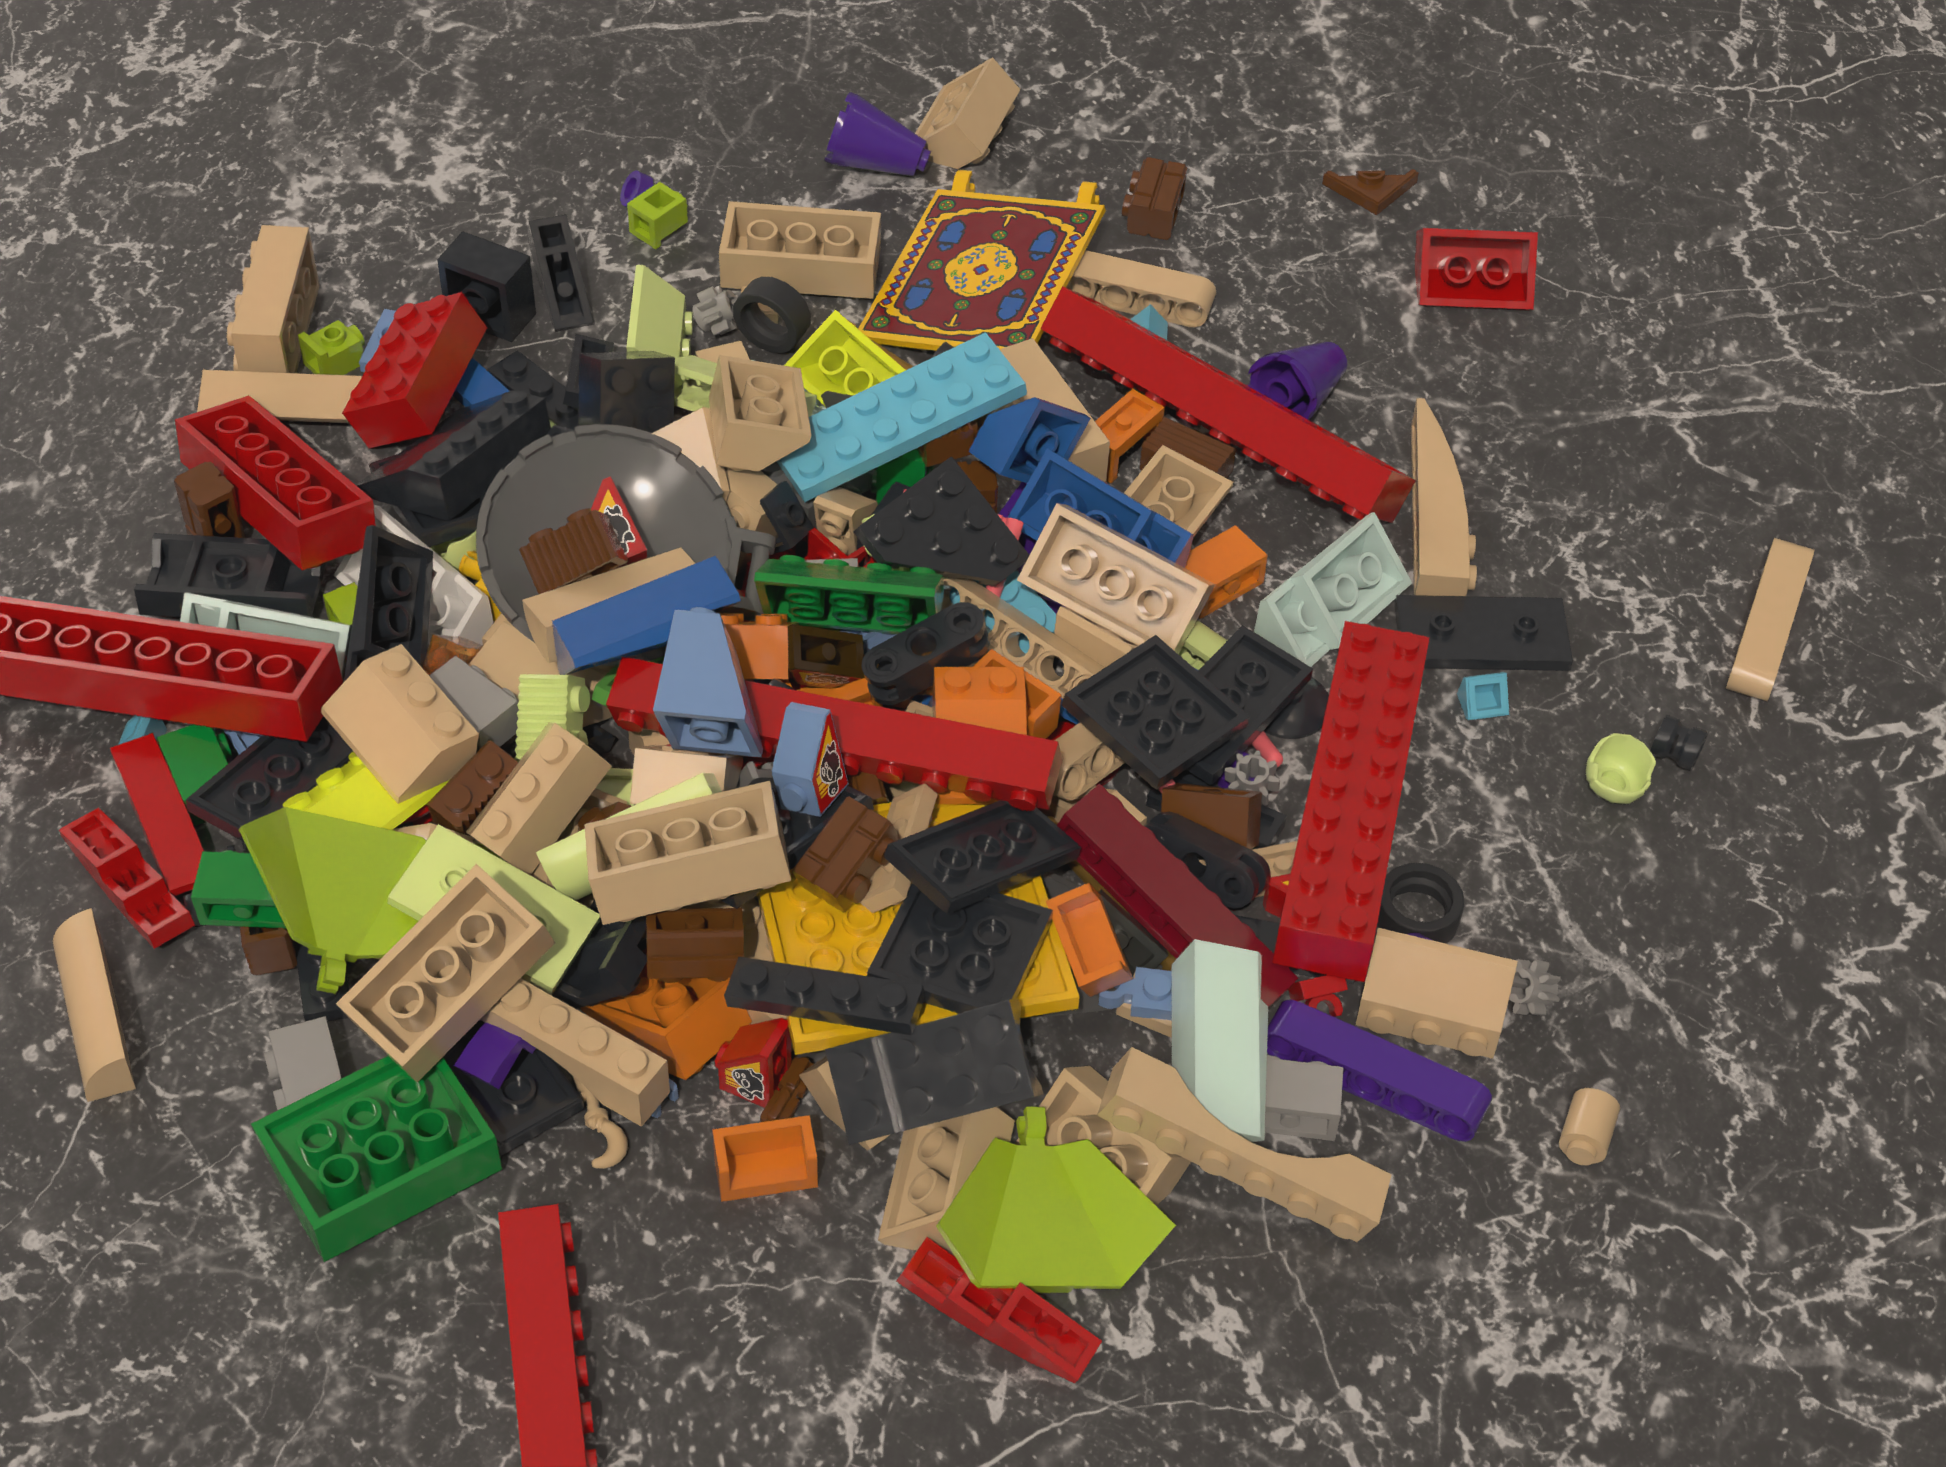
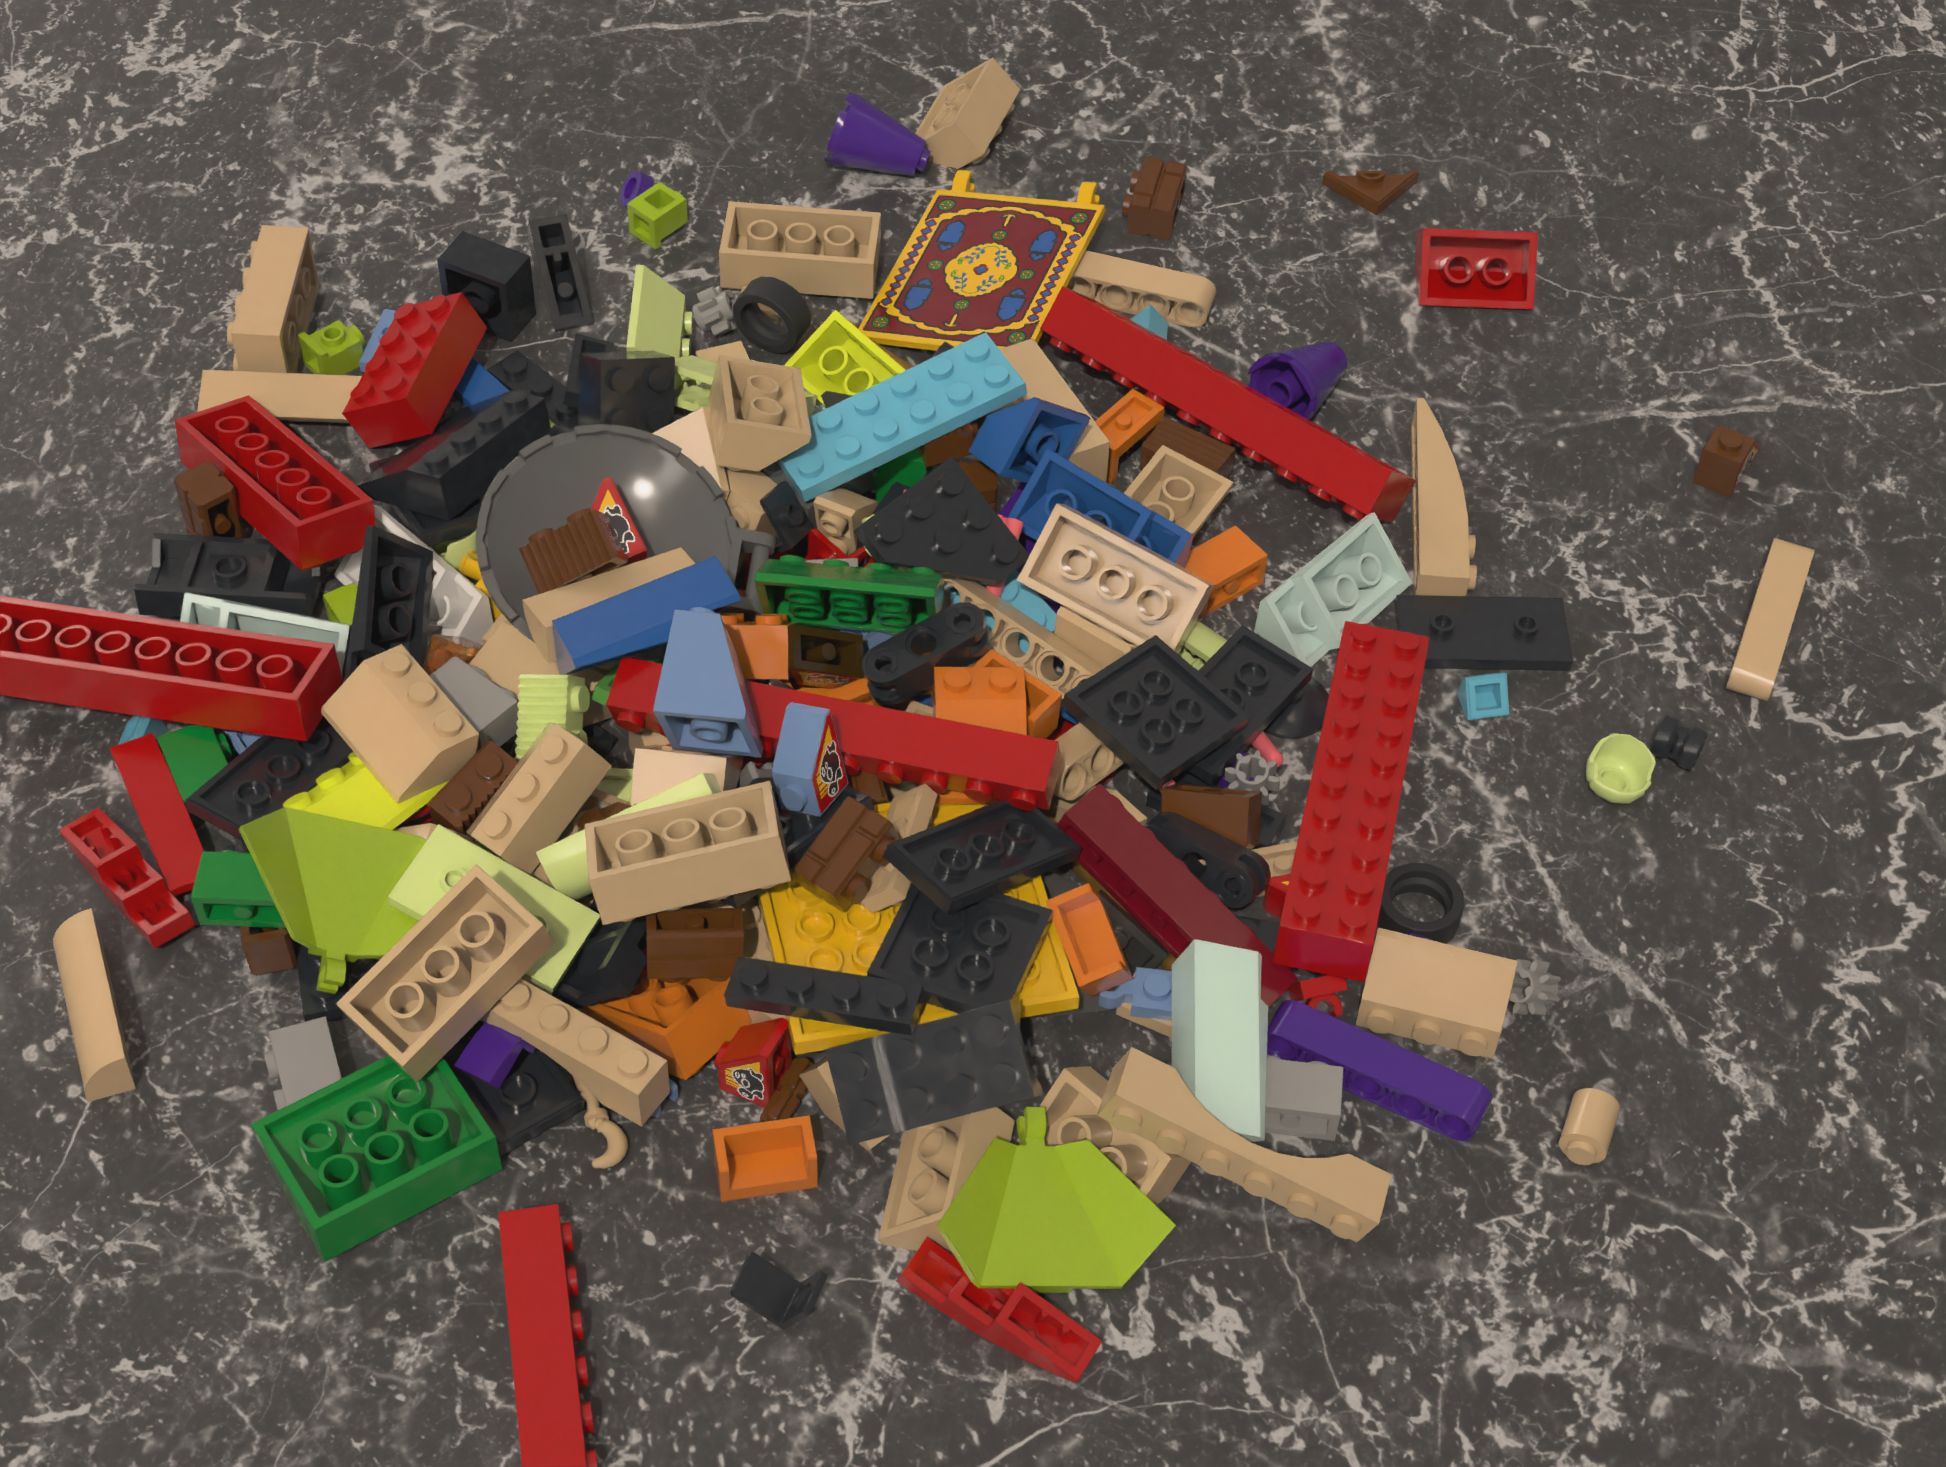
(774, 1292): none -> black bracket
(1725, 460): none -> reddish brown slope

